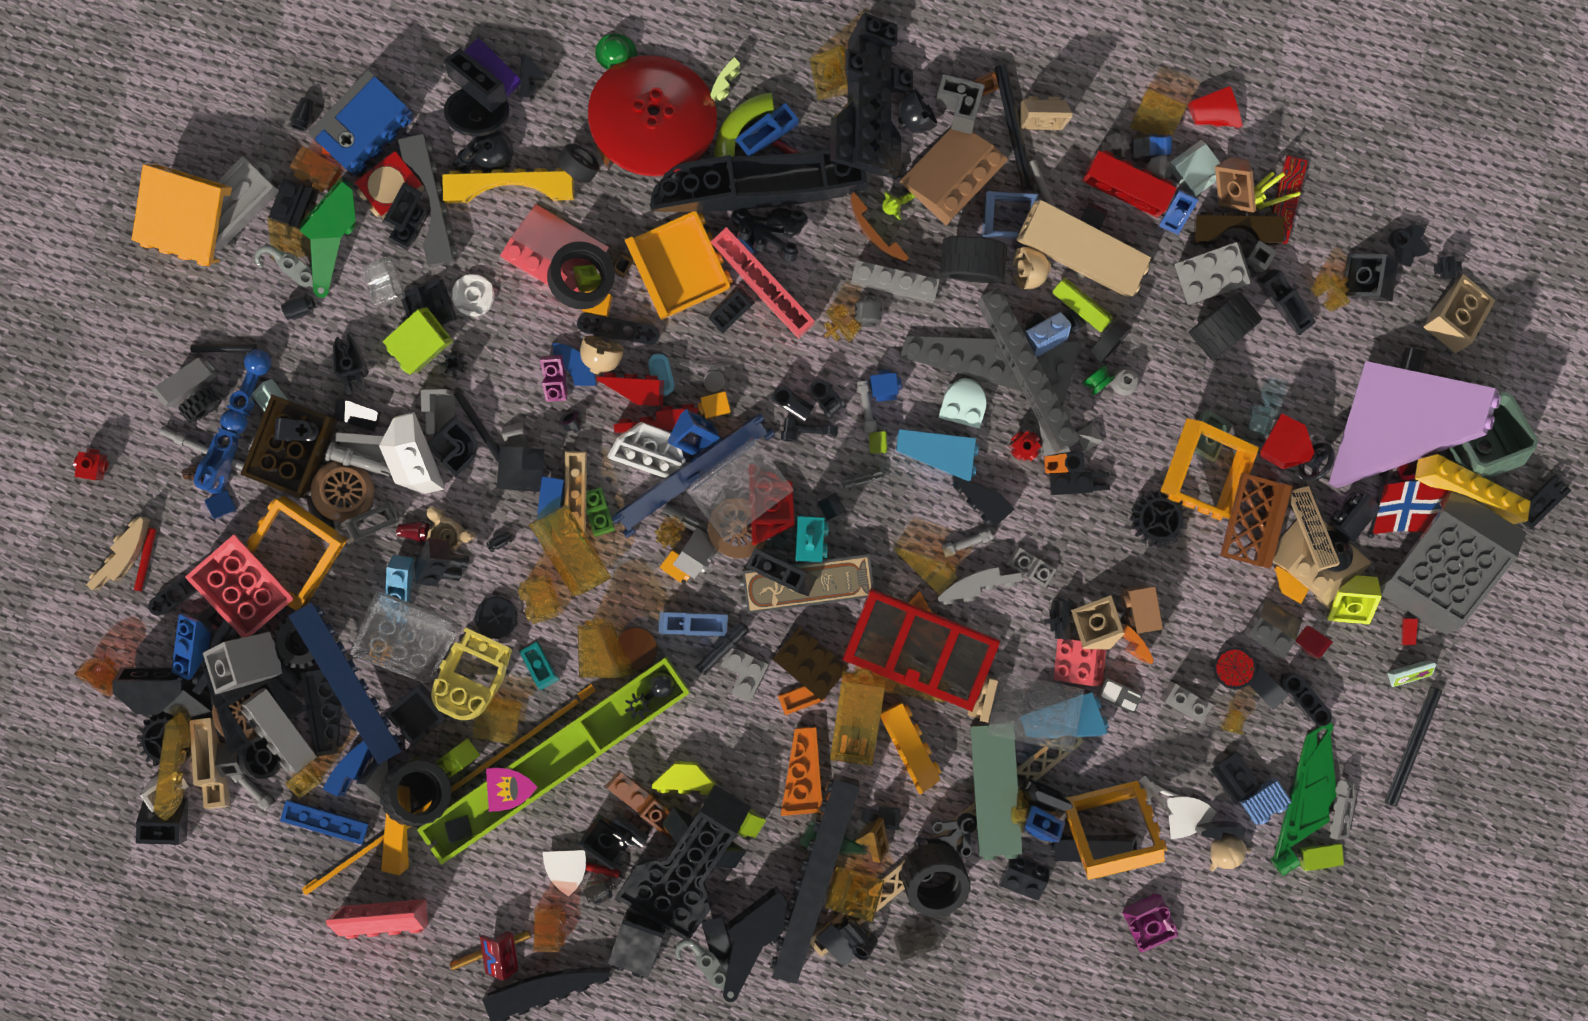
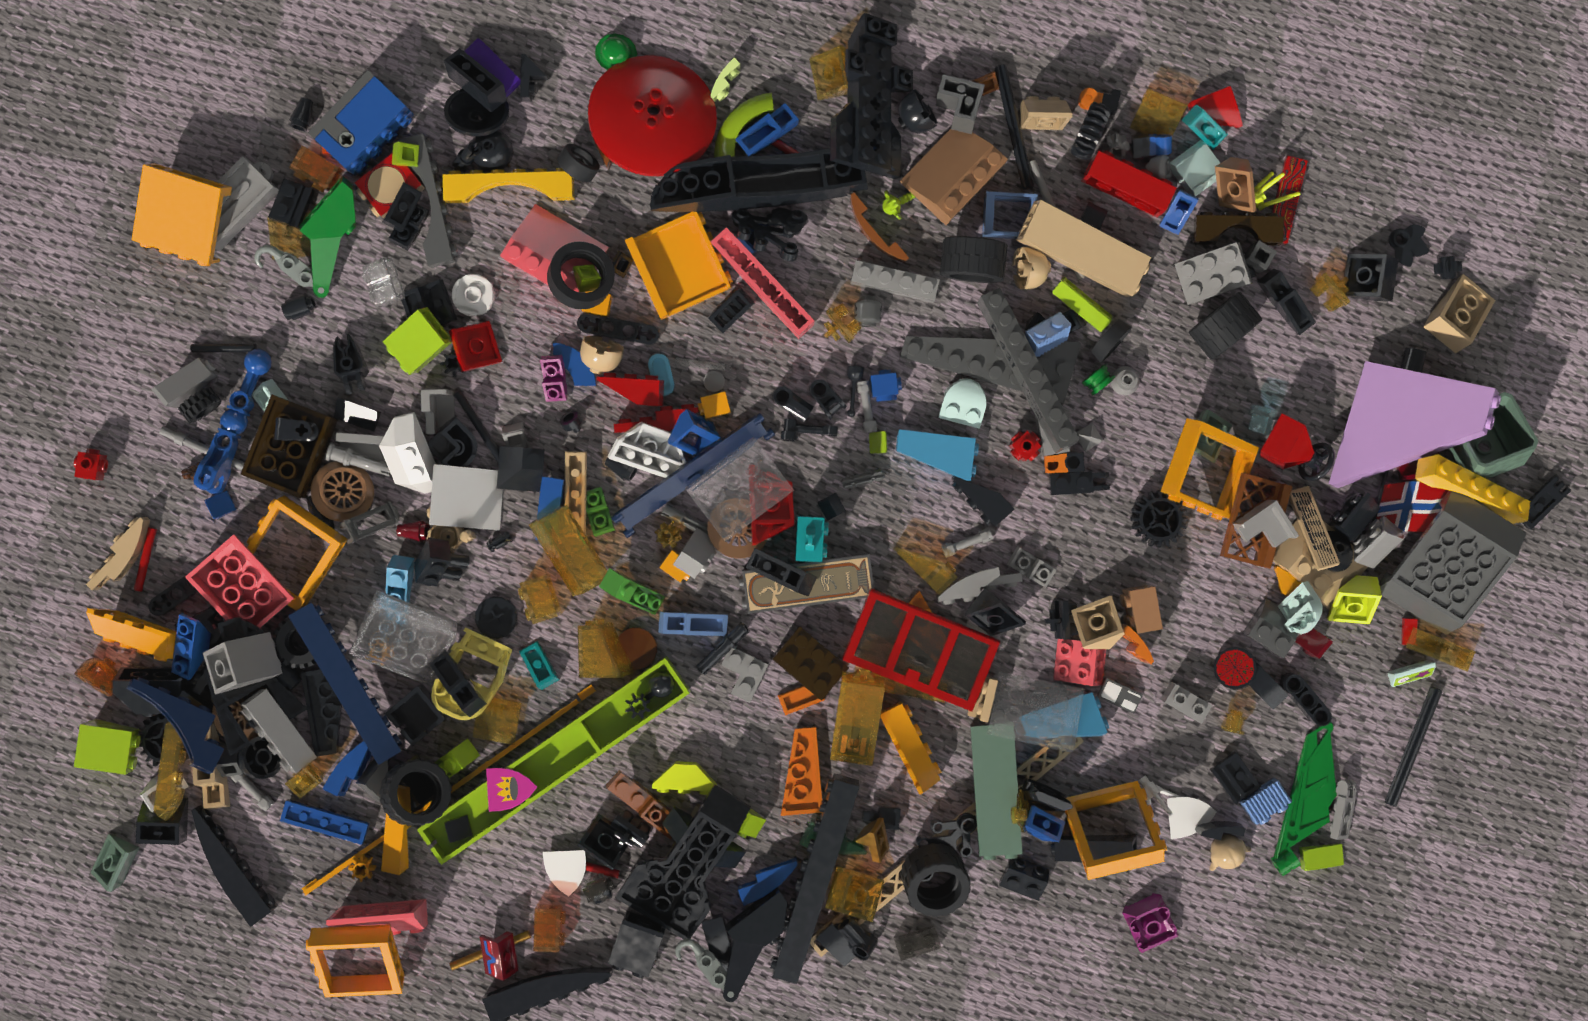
(107, 747): none -> lime slope
(114, 862): none -> sand green slope
(133, 632): none -> light orange wedge
(188, 720): none -> dark blue arch
(232, 871): none -> black slope
(237, 628): none -> black slope
(356, 937): none -> light orange window
(361, 874): none -> light orange gear
(405, 154): none -> lime slope
(457, 684): none -> black slope
(465, 498): none -> white sticker
(475, 346): none -> red tile
(624, 471): none -> black cone
(631, 591): none -> bright green slope
(767, 881): none -> blue slope
(854, 373): none -> black hinge
(993, 614): none -> black slope
(1090, 95): none -> leg
(1091, 131): none -> black gear
(1204, 126): none -> teal slope
(1270, 520): none -> light grey panel
(1301, 609): none -> light aqua slope
(1376, 542): none -> light grey slope
(1440, 649): none -> clear yellow slope

